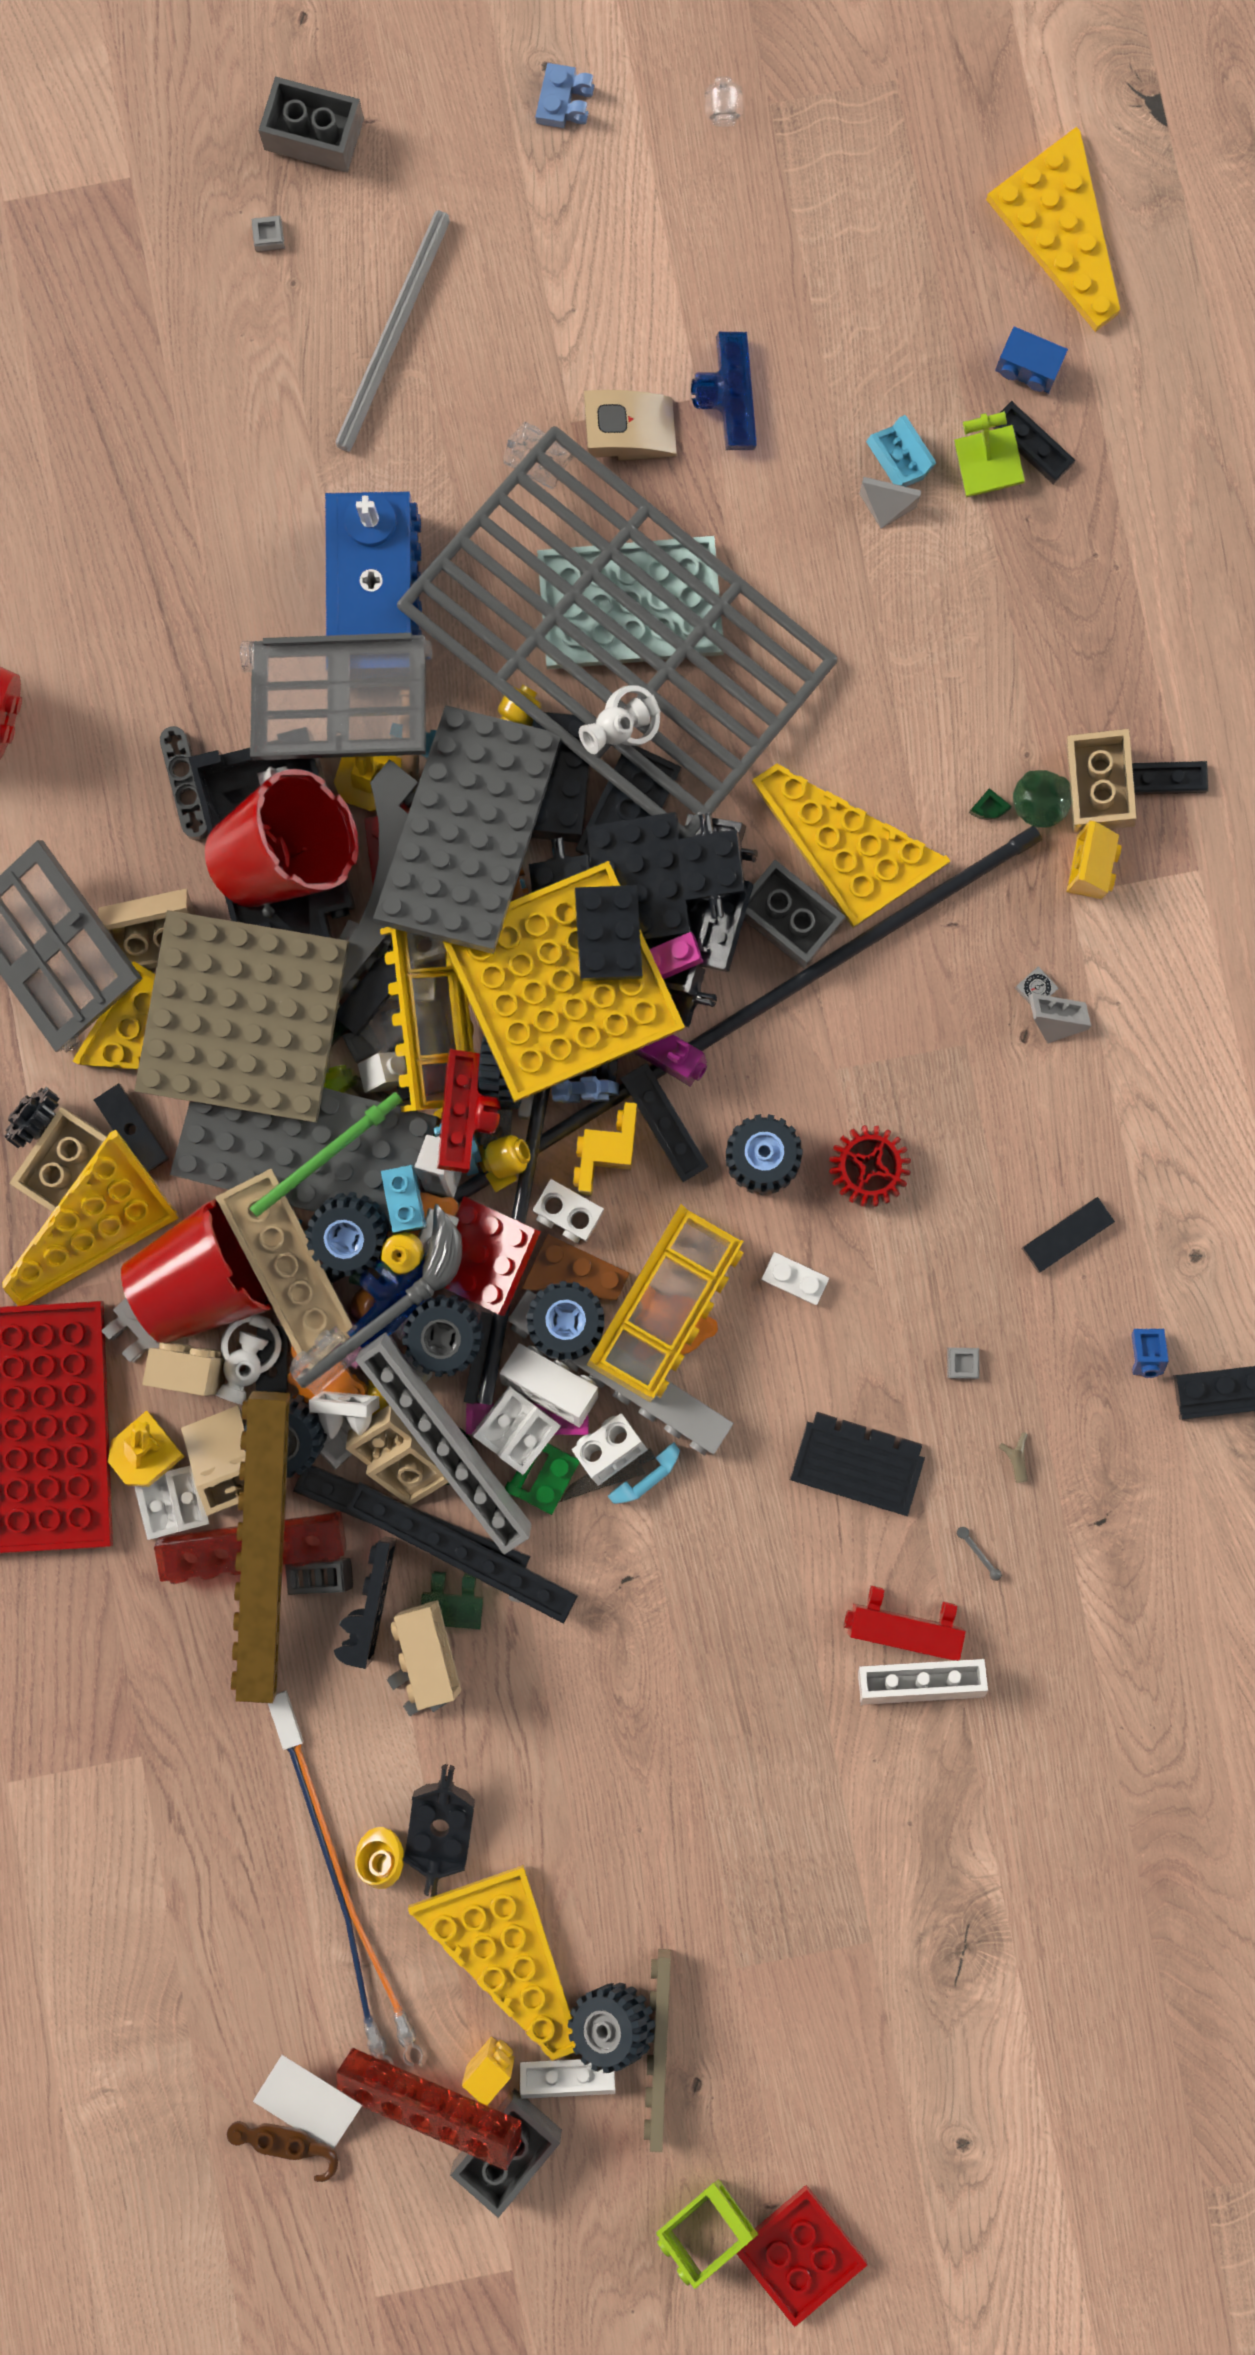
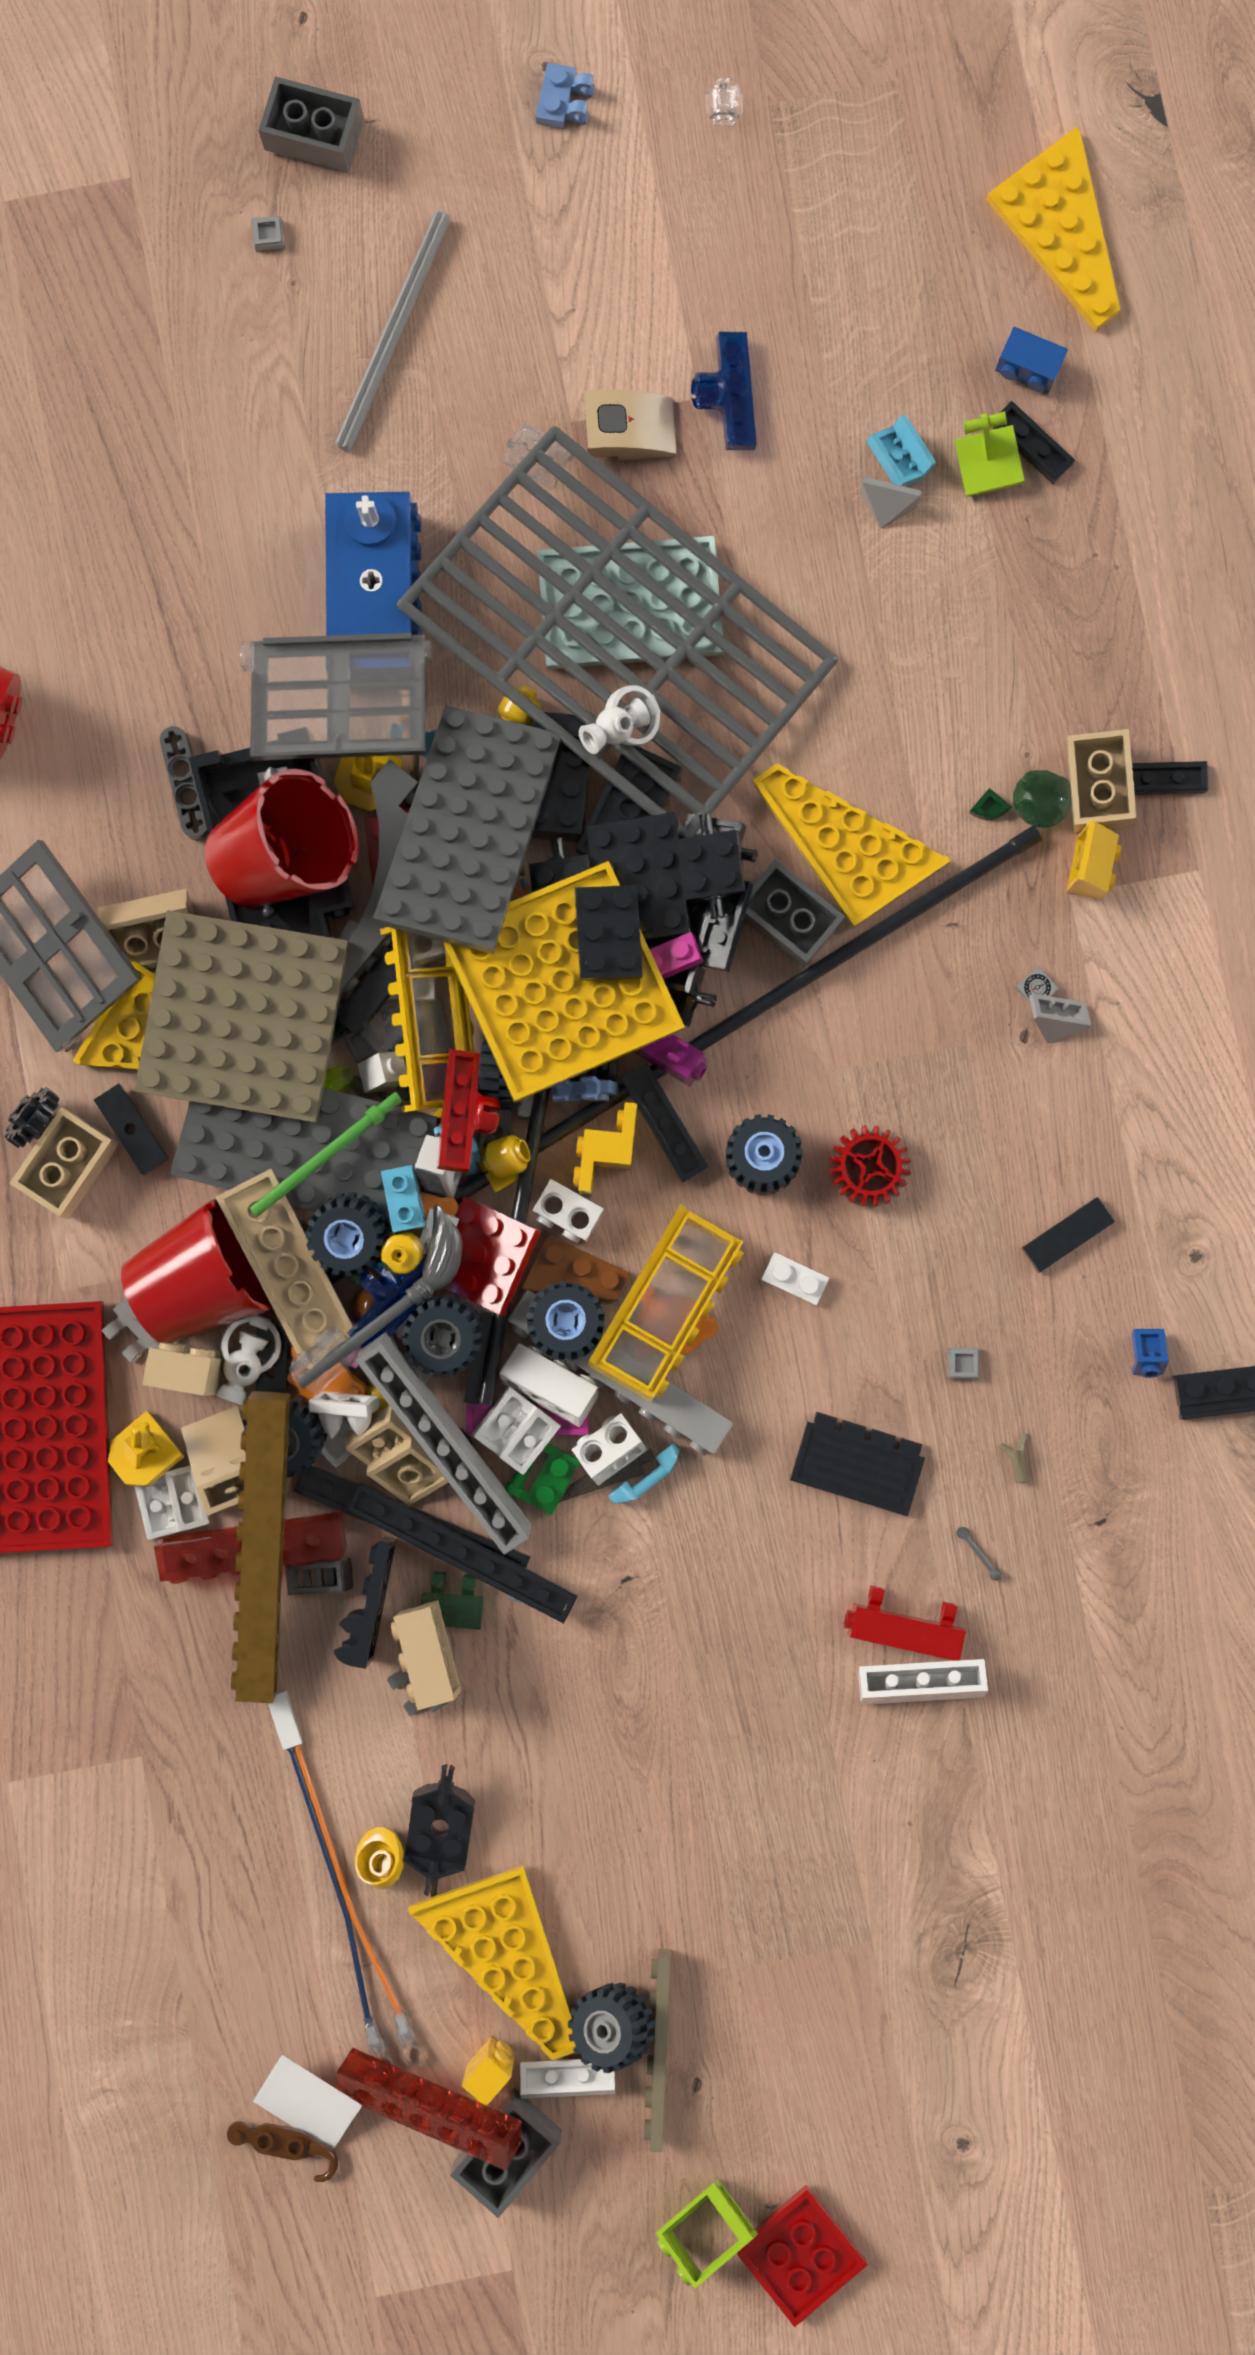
(98, 1217): yellow wing -> none

